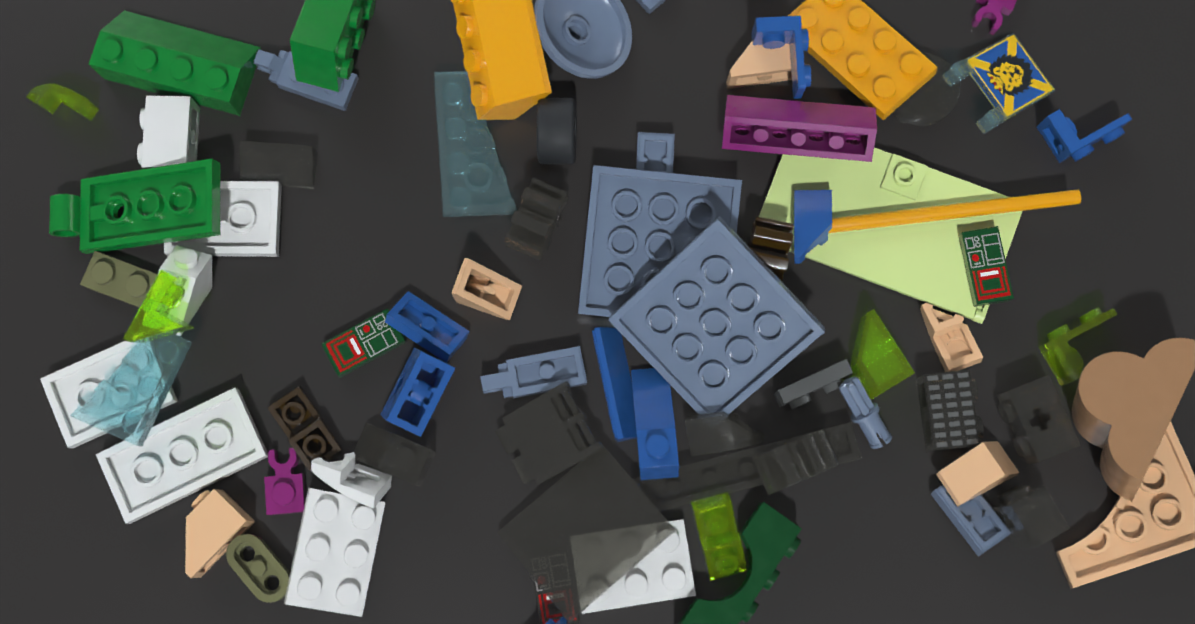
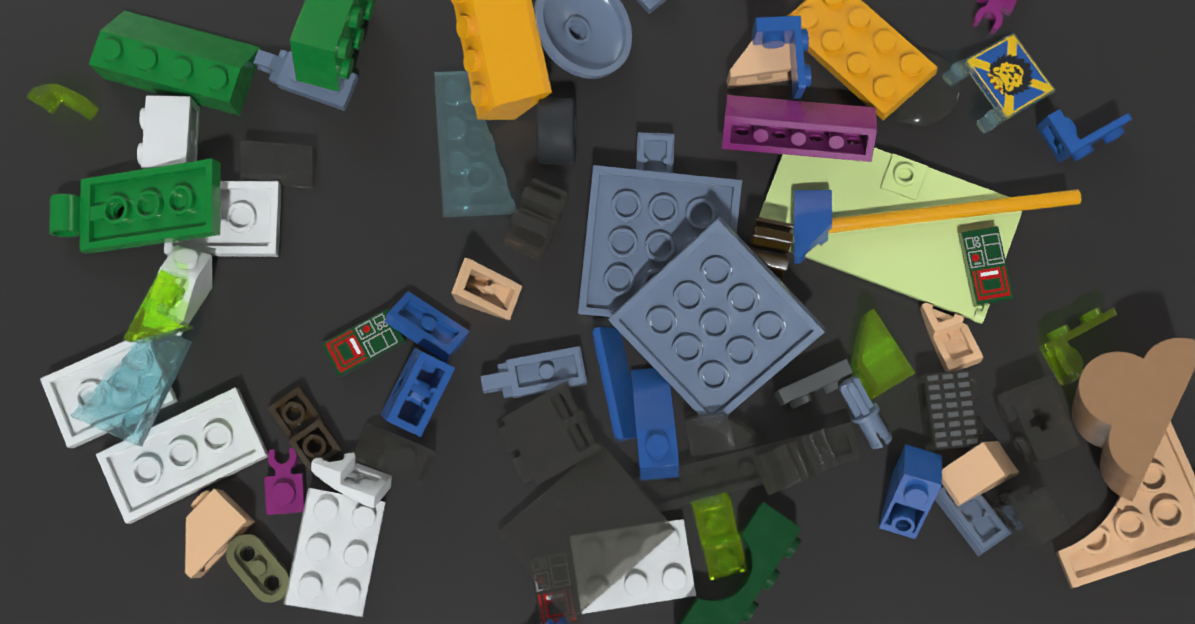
(118, 279): olive plate -> none
(911, 491): none -> blue slope

